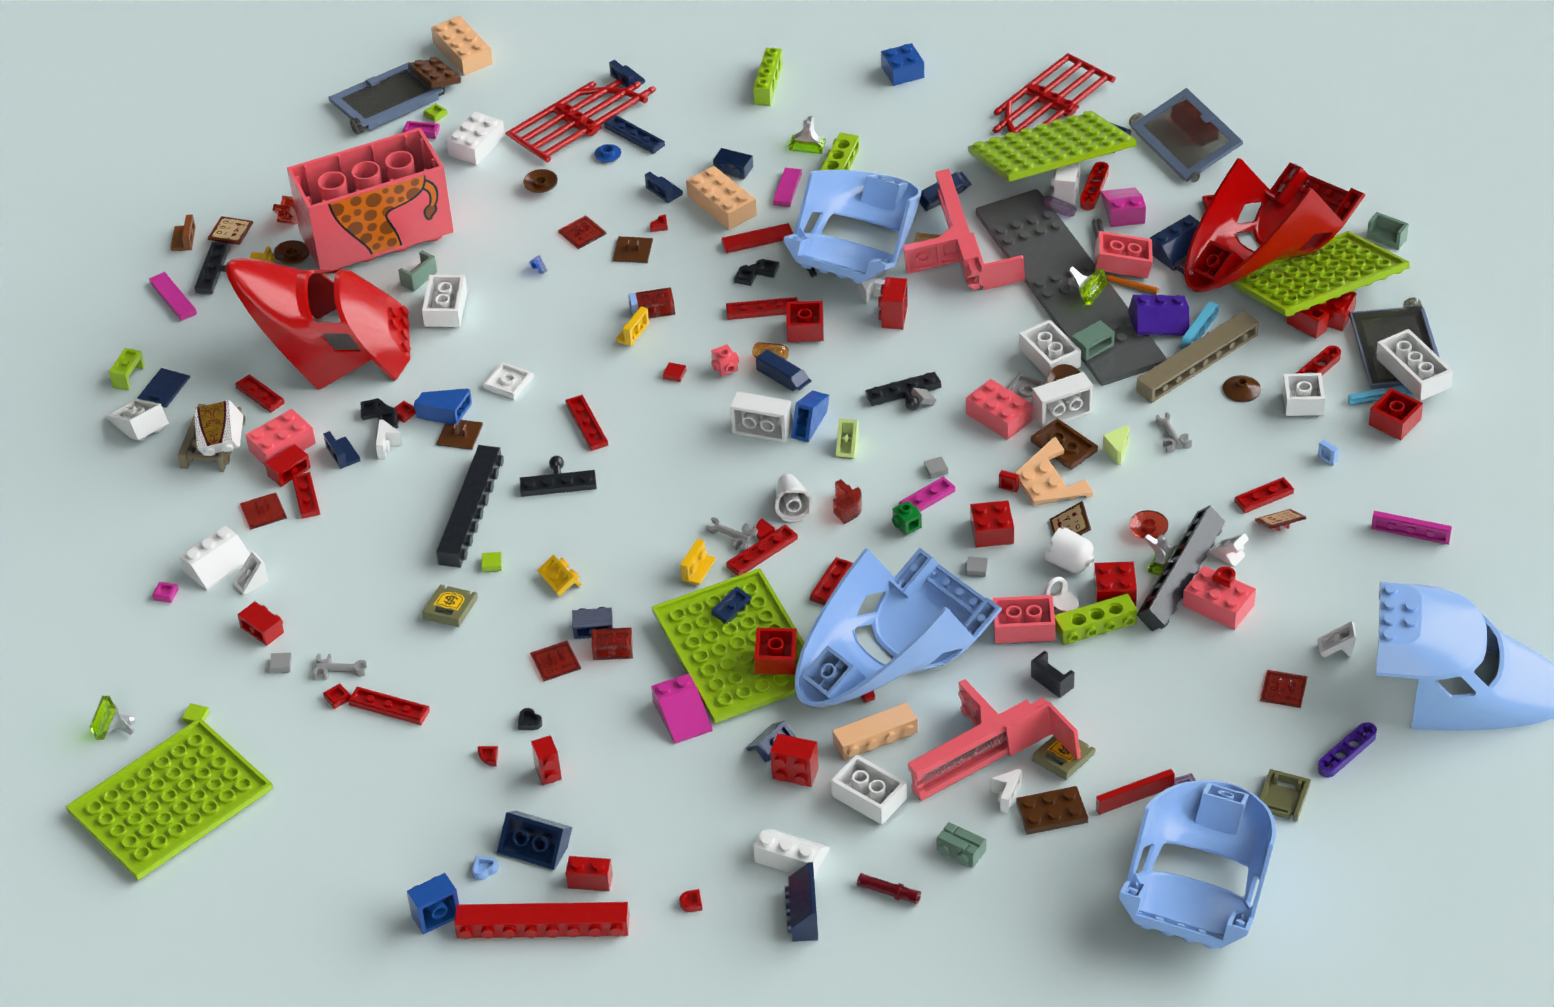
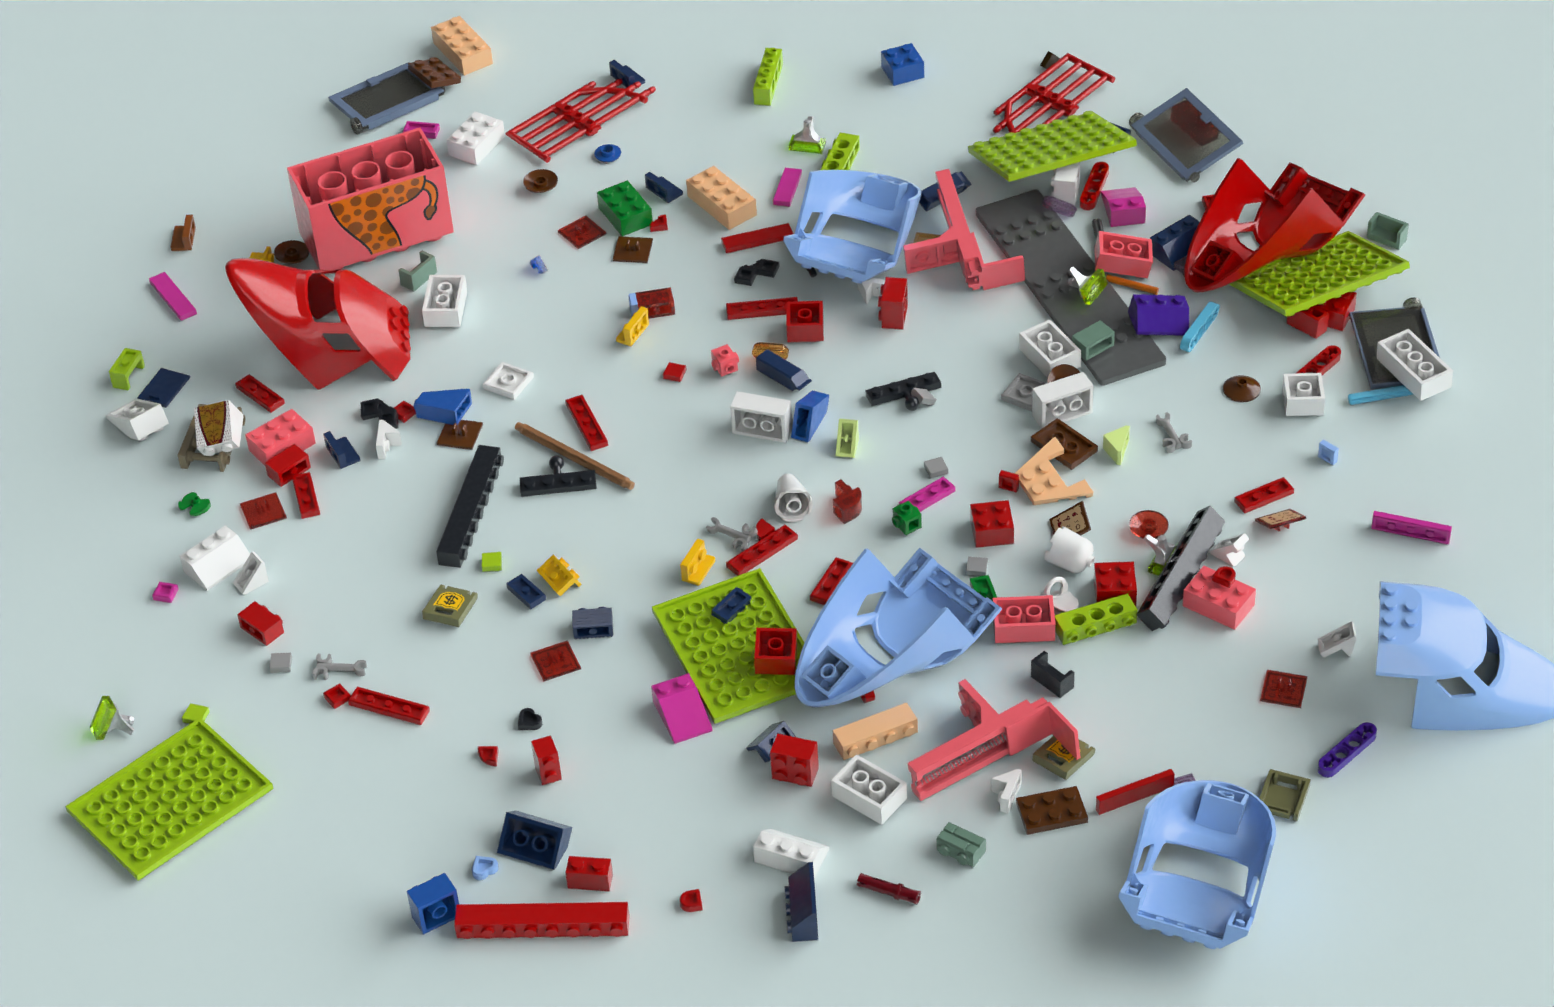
(198, 505): none -> green piece
(212, 268): black plate -> none
(230, 230): piece -> none
(286, 211): clear red brick -> none
(435, 112): lime tile -> none
(526, 591): none -> dark blue plate
(574, 455): none -> medium nougat piece
(612, 643): clear red brick -> none
(624, 208): none -> green brick
(634, 134): dark blue tile -> none
(733, 163): dark blue brick -> none
(983, 586): none -> green plate
(999, 409): coral brick -> none
(1049, 60): none -> dark brown tile
(1197, 357): dark tan brick -> none
(1395, 414): red brick -> none

